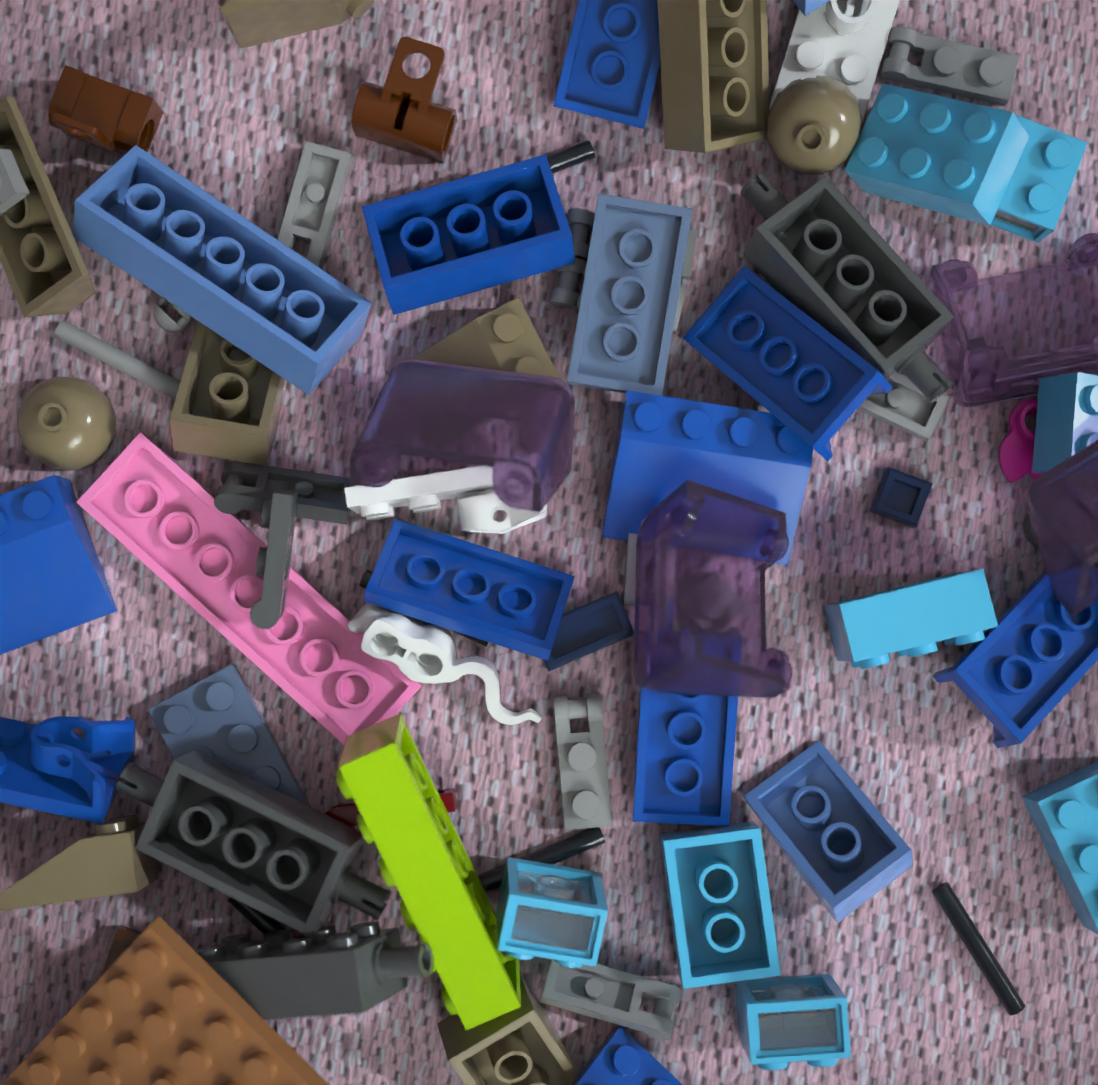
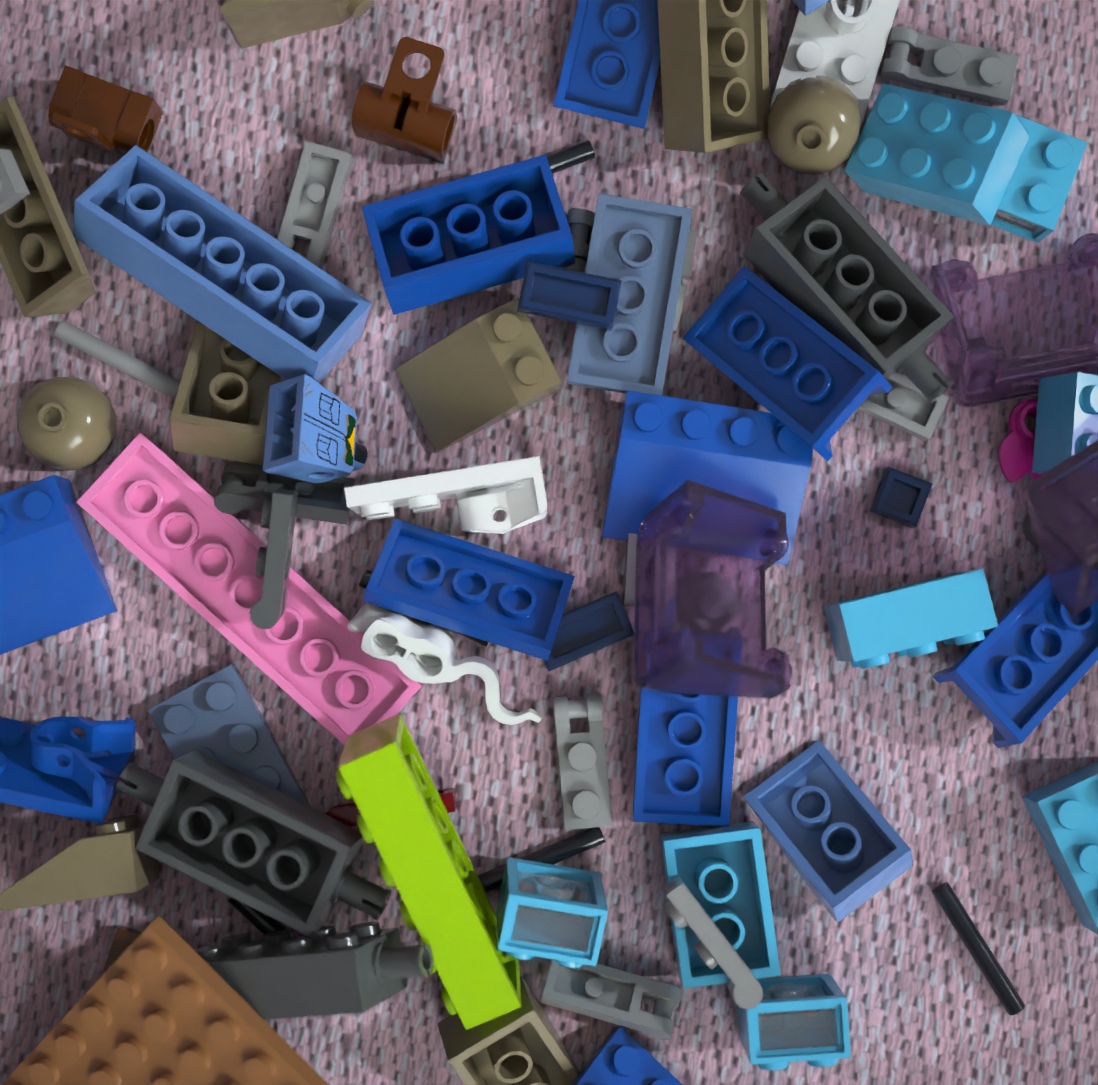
(165, 321): light grey hinge -> none
(310, 433): none -> medium blue torso
(471, 417): clear purple windscreen -> none
(569, 295): none -> dark blue tile
(713, 945): none -> light grey plate

